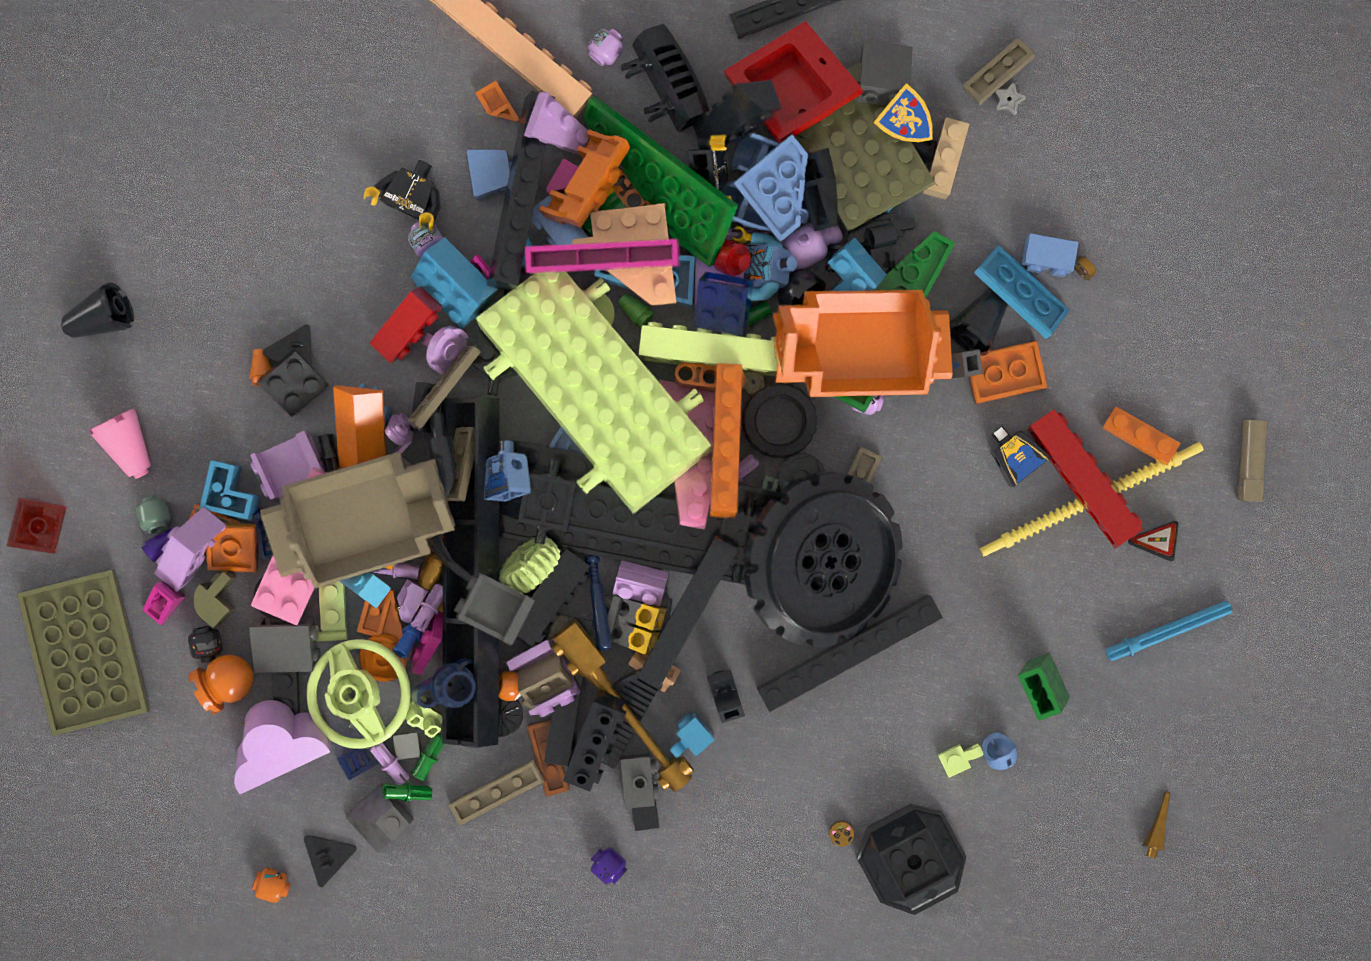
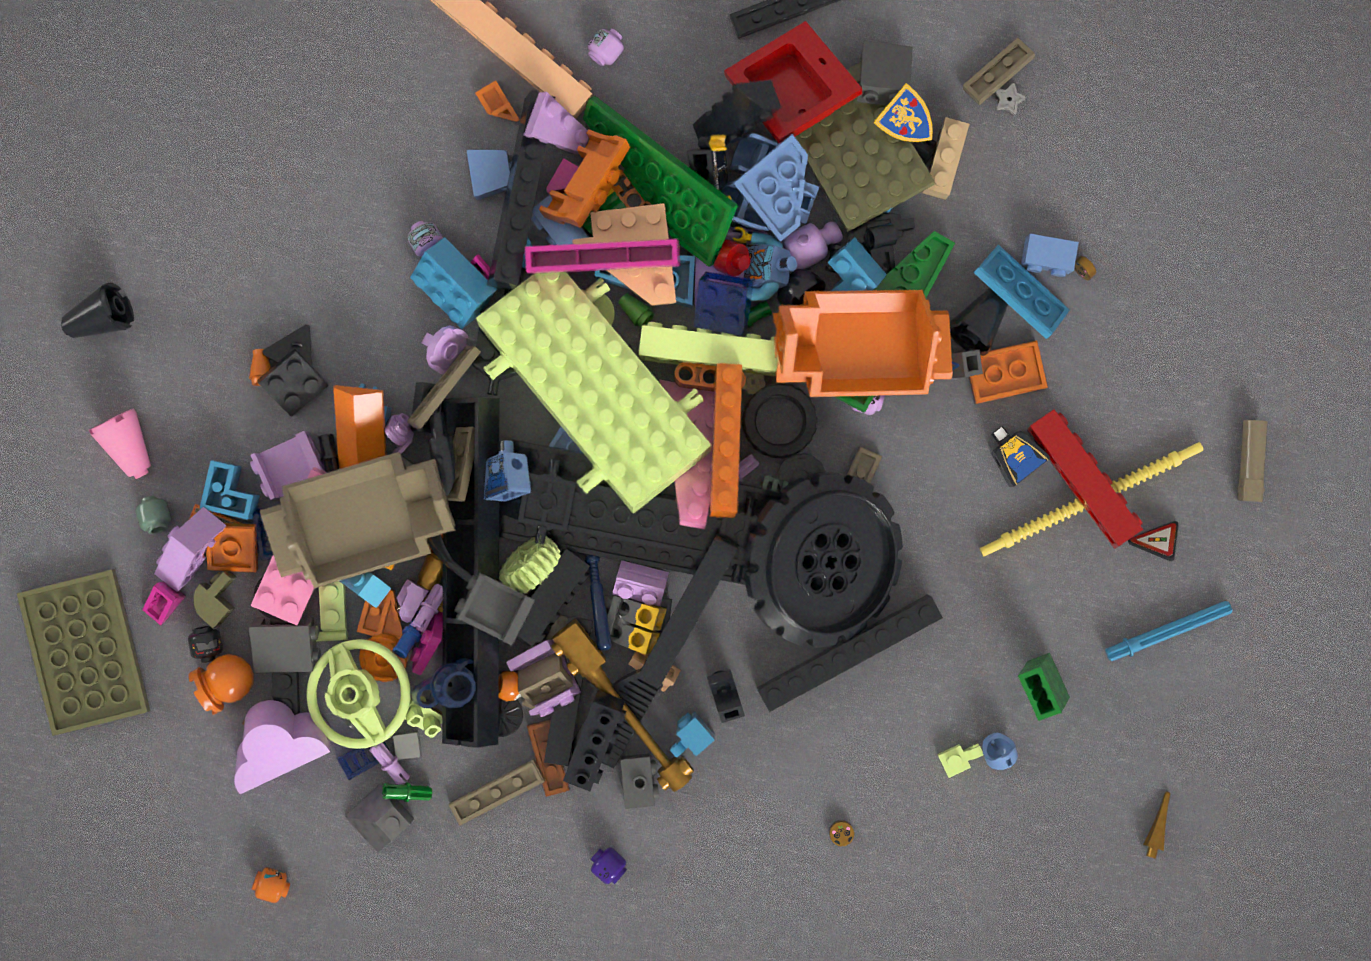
(36, 525): clear red slope -> none
(154, 545): dark purple cone -> none
(327, 856): black piece -> none
(401, 570): lavender axle -> none
(406, 325): red brick -> none
(409, 193): black torso -> none
(428, 757): green axle -> none
(645, 818): black tile -> none
(670, 75): black piece -> none
(821, 190): black slope -> none
(908, 833): black piece -> none
(1141, 435): orange plate -> none

